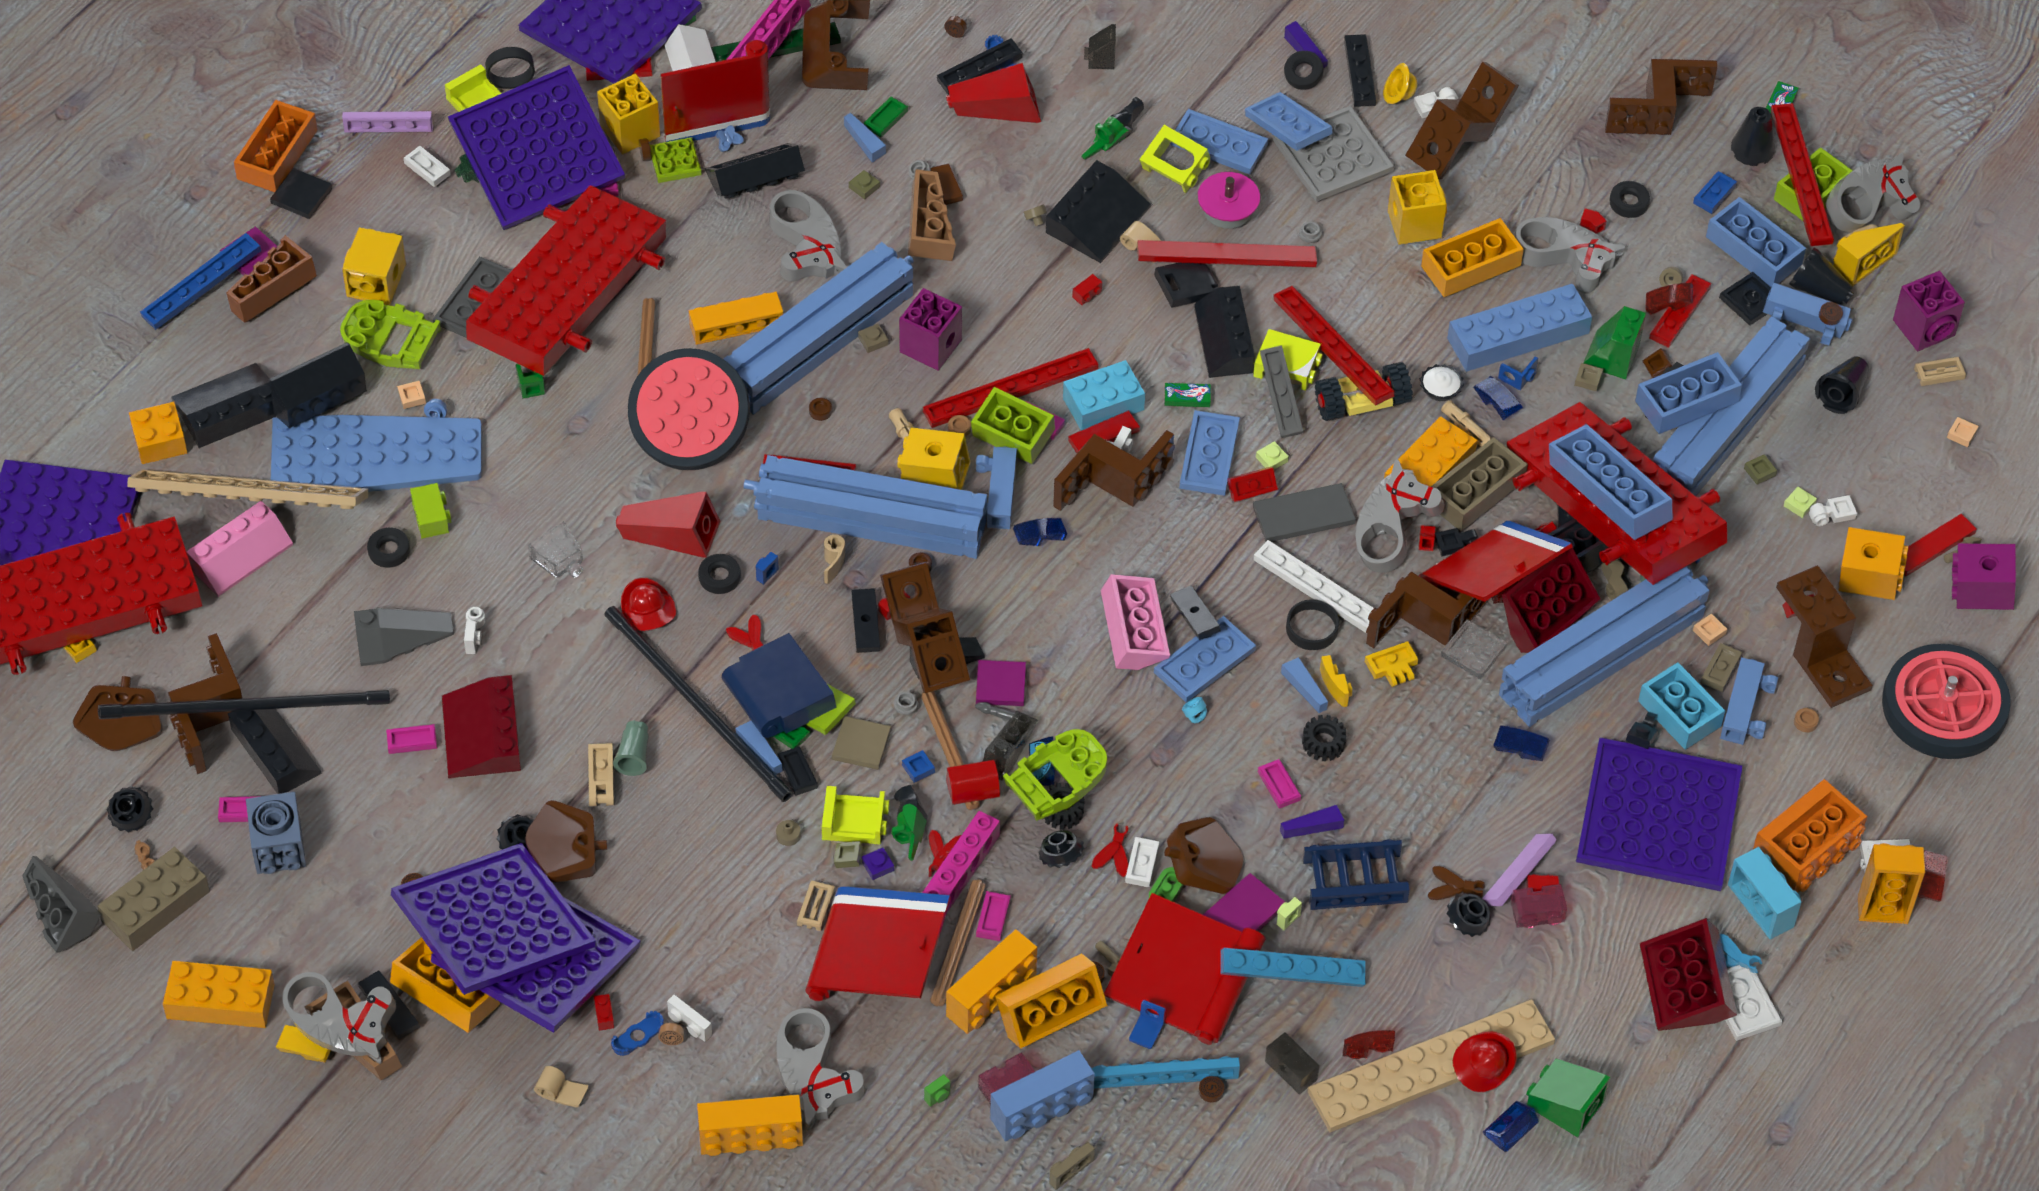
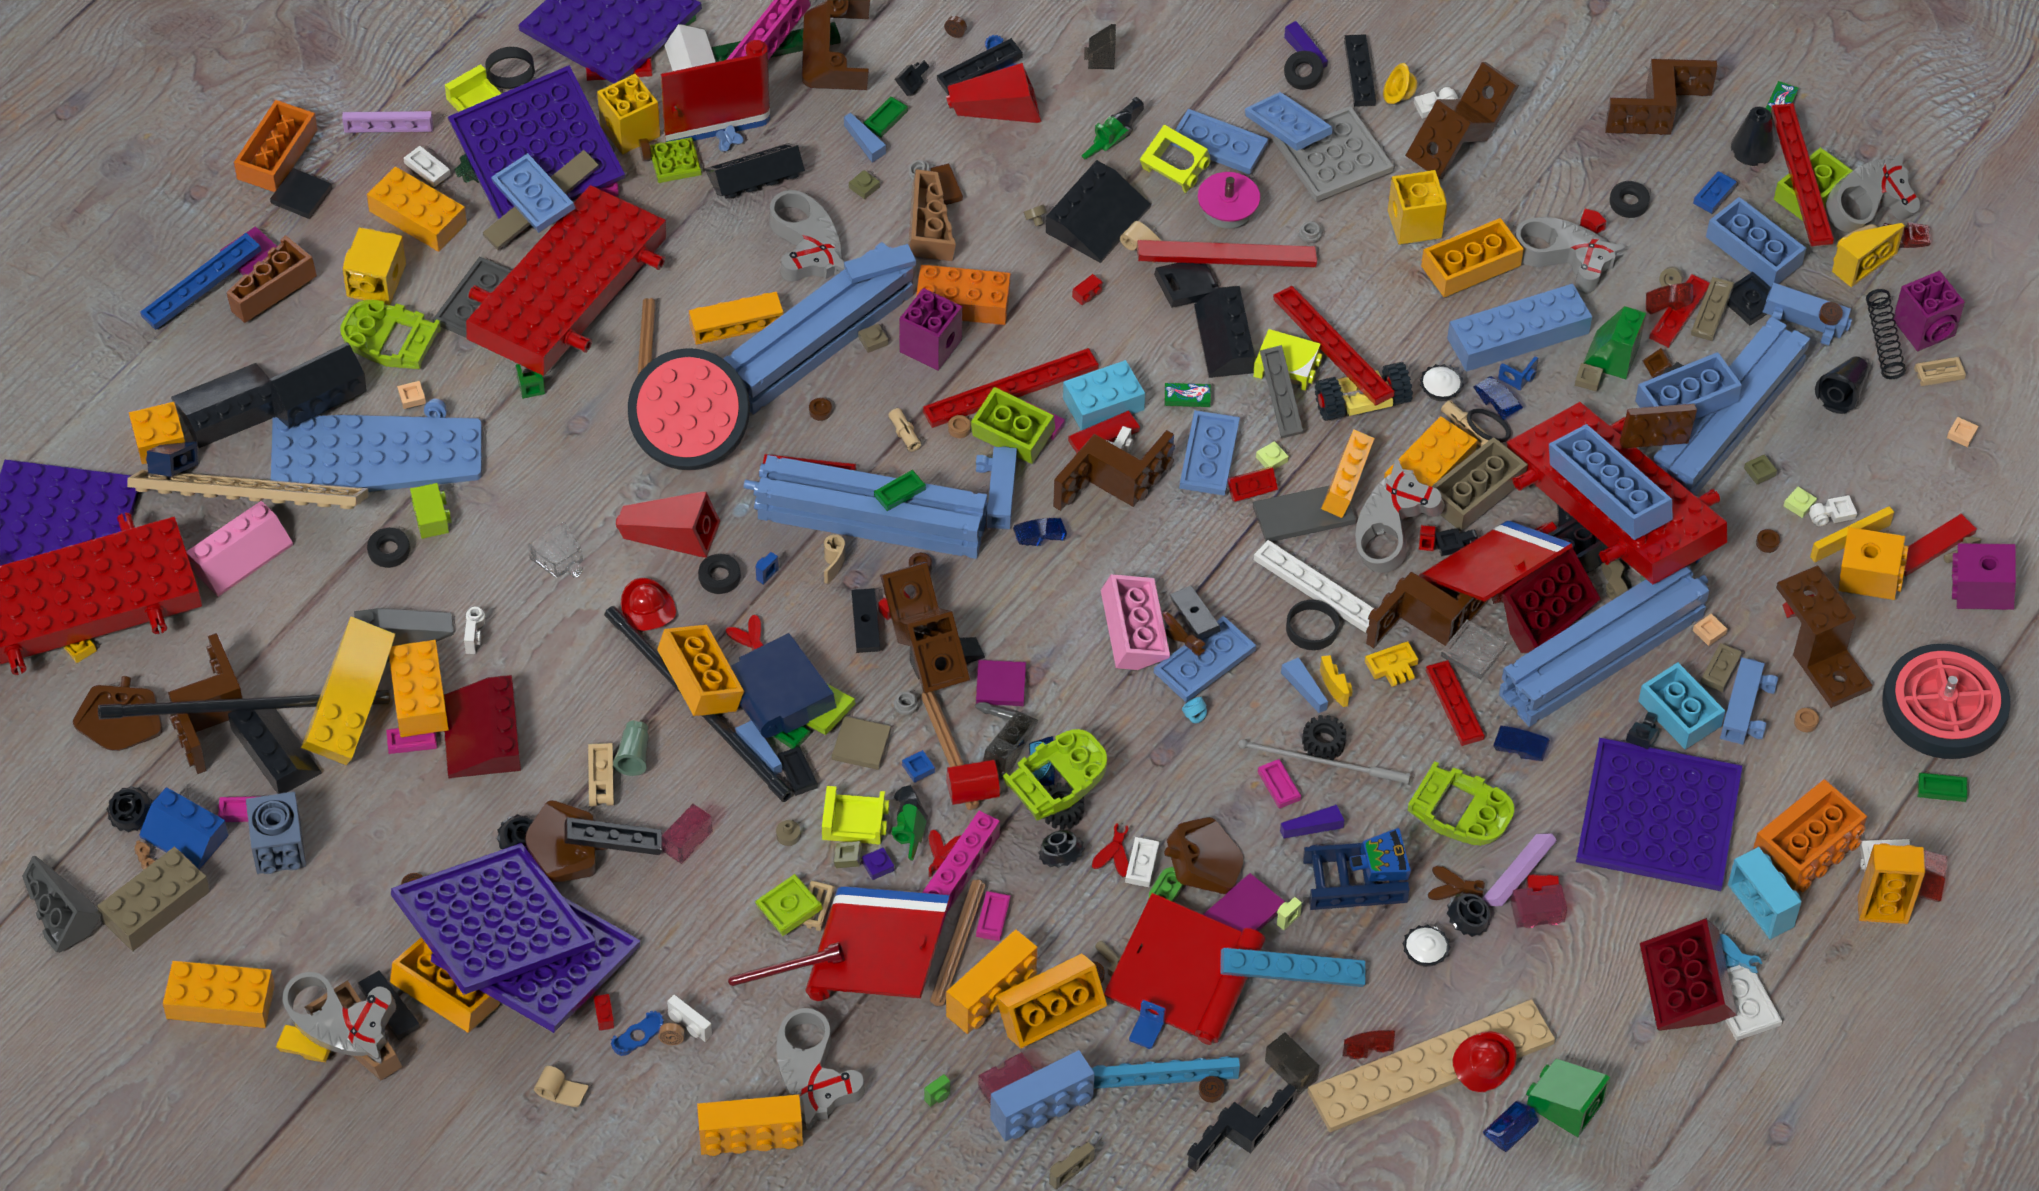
(172, 458): none -> dark blue slope
(183, 824): none -> blue slope
(348, 691): none -> yellow slope
(416, 208): none -> light orange brick
(418, 688): none -> light orange brick
(533, 193): none -> medium blue plate
(566, 179): none -> dark tan tile
(613, 836): none -> black plate
(687, 833): none -> clear pink brick
(700, 670): none -> light orange brick
(788, 905): none -> lime tile
(833, 953): none -> dark red piece
(880, 263): none -> medium blue tile
(899, 490): none -> green tile
(910, 77): none -> black plate
(935, 458): yellow brick -> none
(979, 292): none -> orange brick
(1177, 633): none -> reddish brown piece
(1241, 1127): none -> black bracket
(1347, 473): none -> light orange brick
(1373, 771): none -> light grey piece
(1383, 858): none -> blue torso
(1426, 945): none -> white piece
(1455, 703): none -> red tile
(1483, 819): none -> lime slope
(1492, 415): none -> black tyre
(1658, 426): none -> reddish brown plate
(1712, 308): none -> dark tan tile
(1768, 540): none -> reddish brown tile
(1822, 279): black cone -> none
(1837, 540): none -> yellow tile
(1880, 304): none -> black piece
(1914, 235): none -> clear red slope
(1942, 787): none -> green tile

